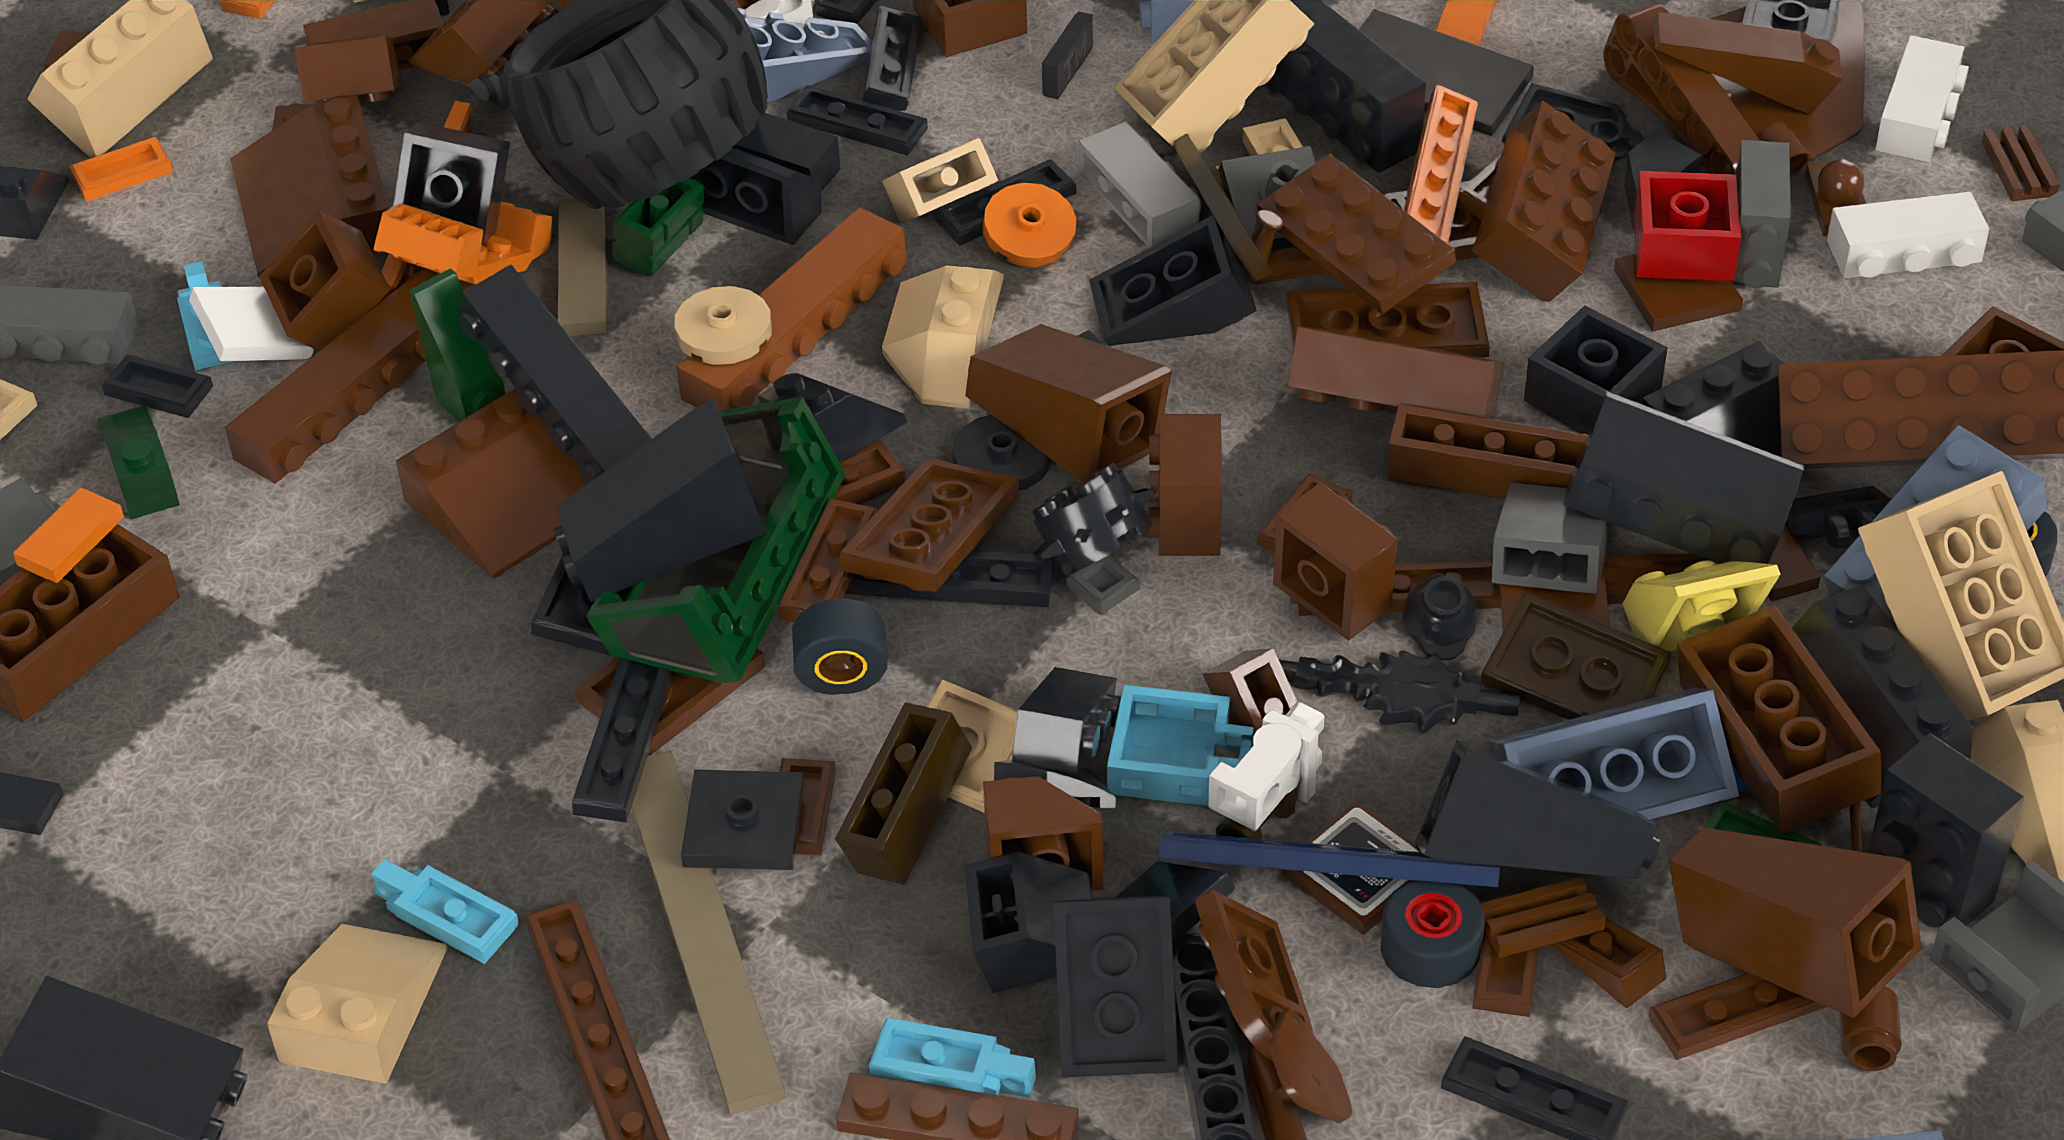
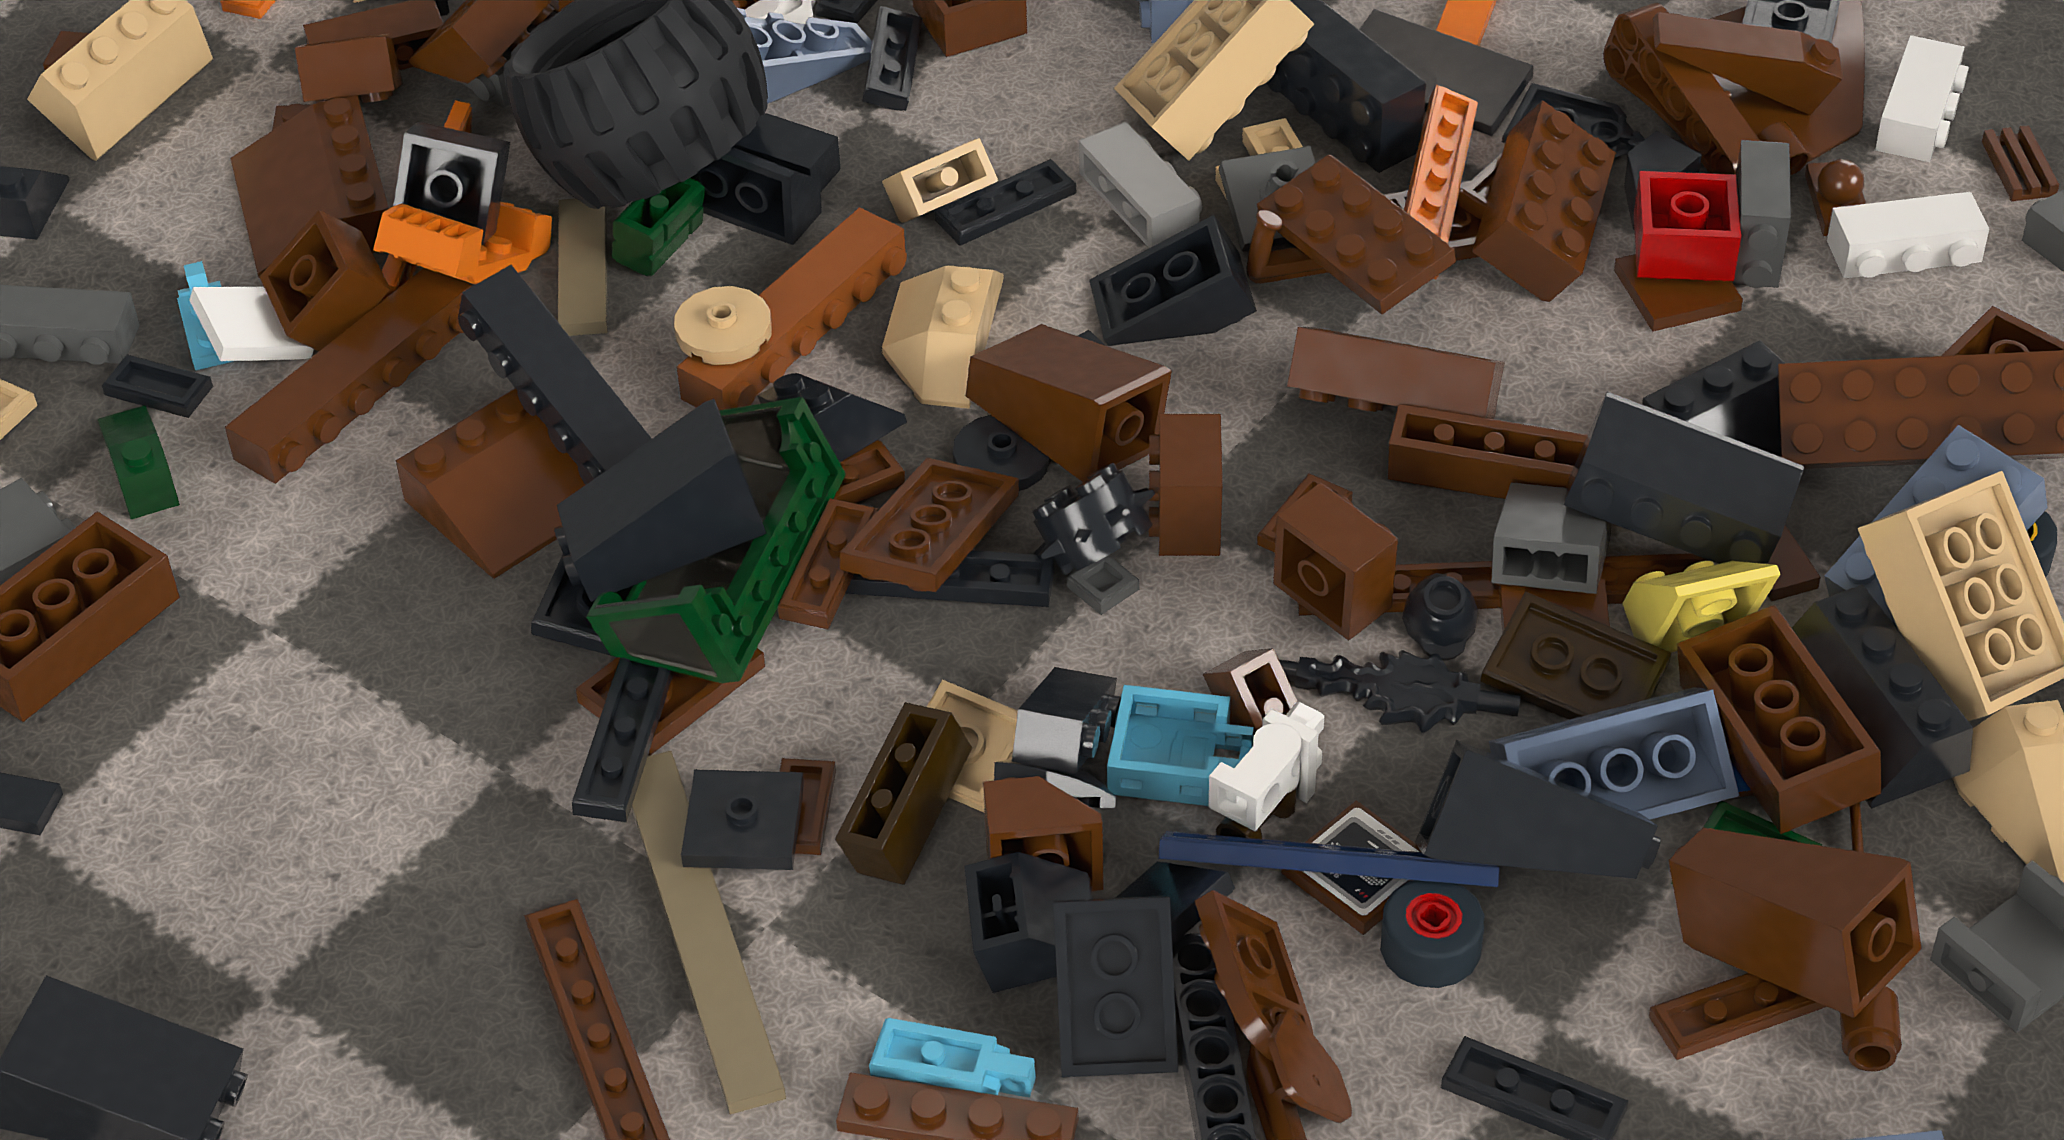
(68, 535): orange tile -> none
(121, 168): orange tile -> none
(354, 1002): tan slope -> none
(445, 909): medium azure hinge -> none
(456, 364): dark green slope -> none
(839, 646): black wheel -> none
(857, 120): black tile -> none
(1024, 241): orange plate -> none
(1067, 55): black tile -> none
(1222, 208): dark brown tile -> none
(1432, 317): reddish brown tile -> none
(1505, 982): reddish brown tile -> none
(1536, 910): reddish brown tile -> none
(1587, 360): black brick -> none
(1616, 961): reddish brown slope -> none
(1835, 514): black hinge -> none
(1950, 826): black brick -> none

